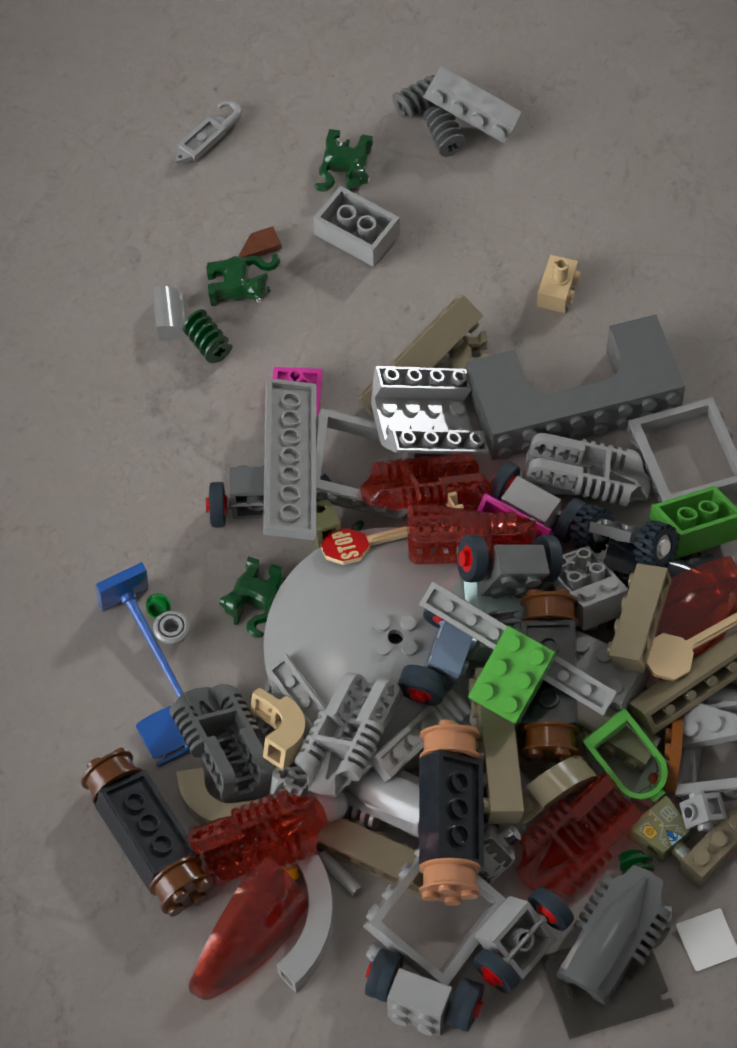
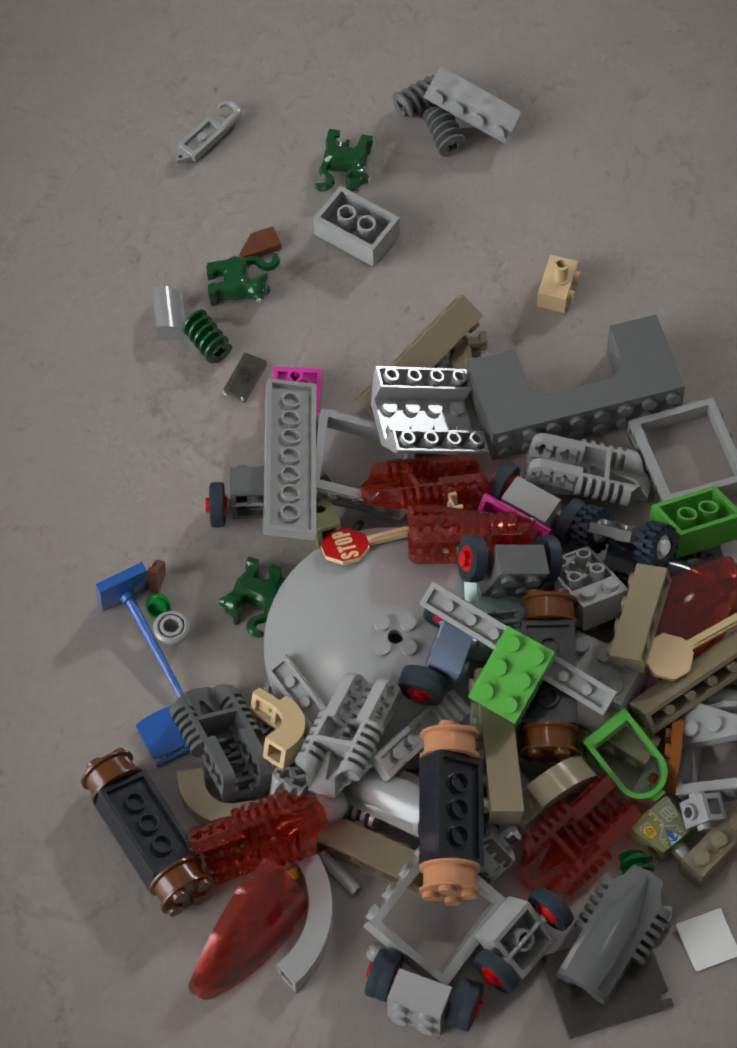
(156, 576): none -> copper tile
(244, 377): none -> clear smoke plate

